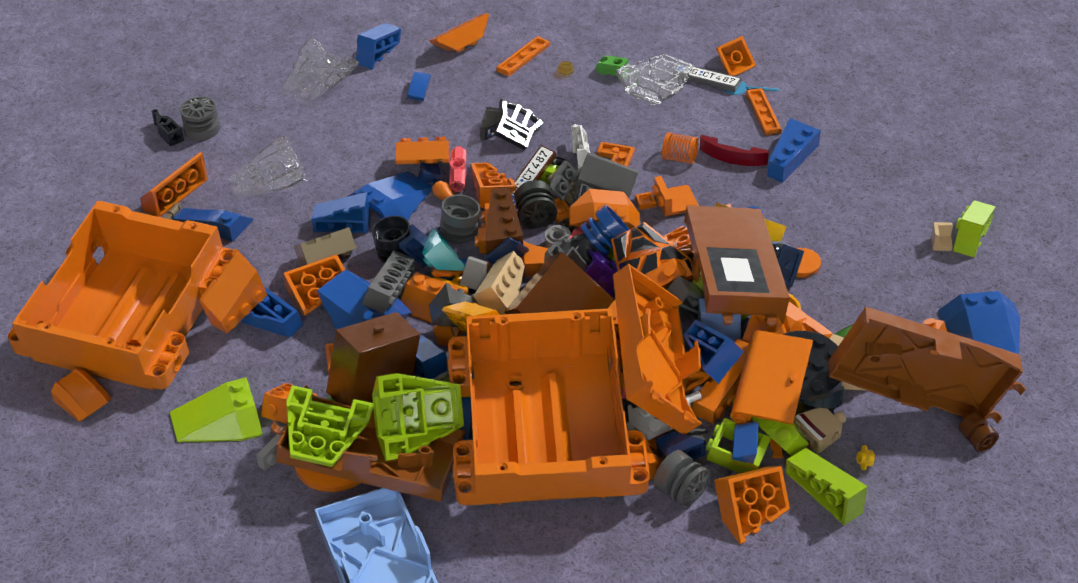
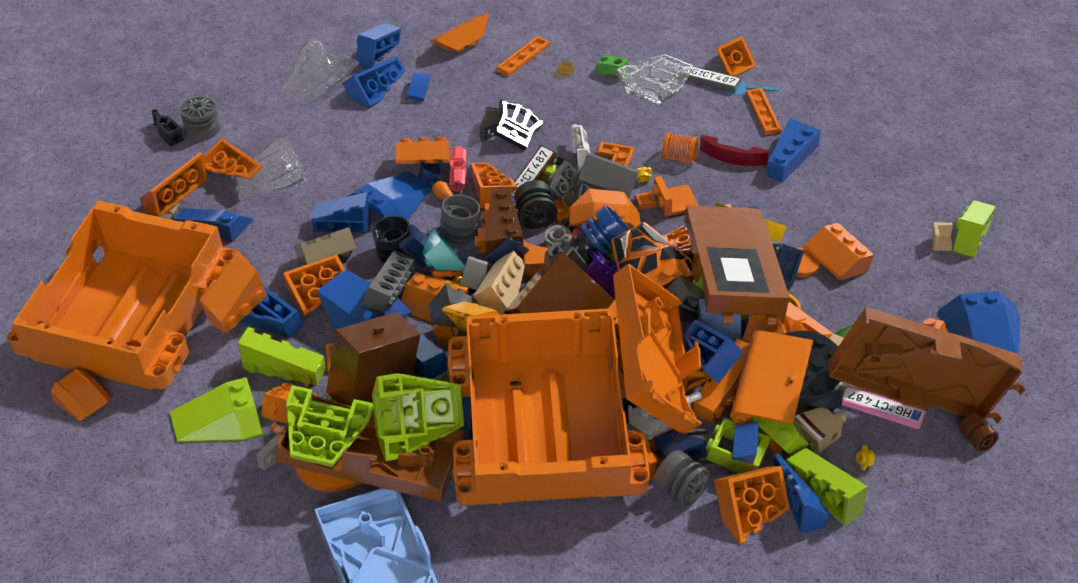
(230, 160): none -> orange wedge
(279, 358): none -> lime wedge
(370, 84): none -> blue wedge
(644, 174): none -> yellow plate
(803, 501): none -> blue wedge
(839, 252): none -> orange slope
(883, 407): none -> tile

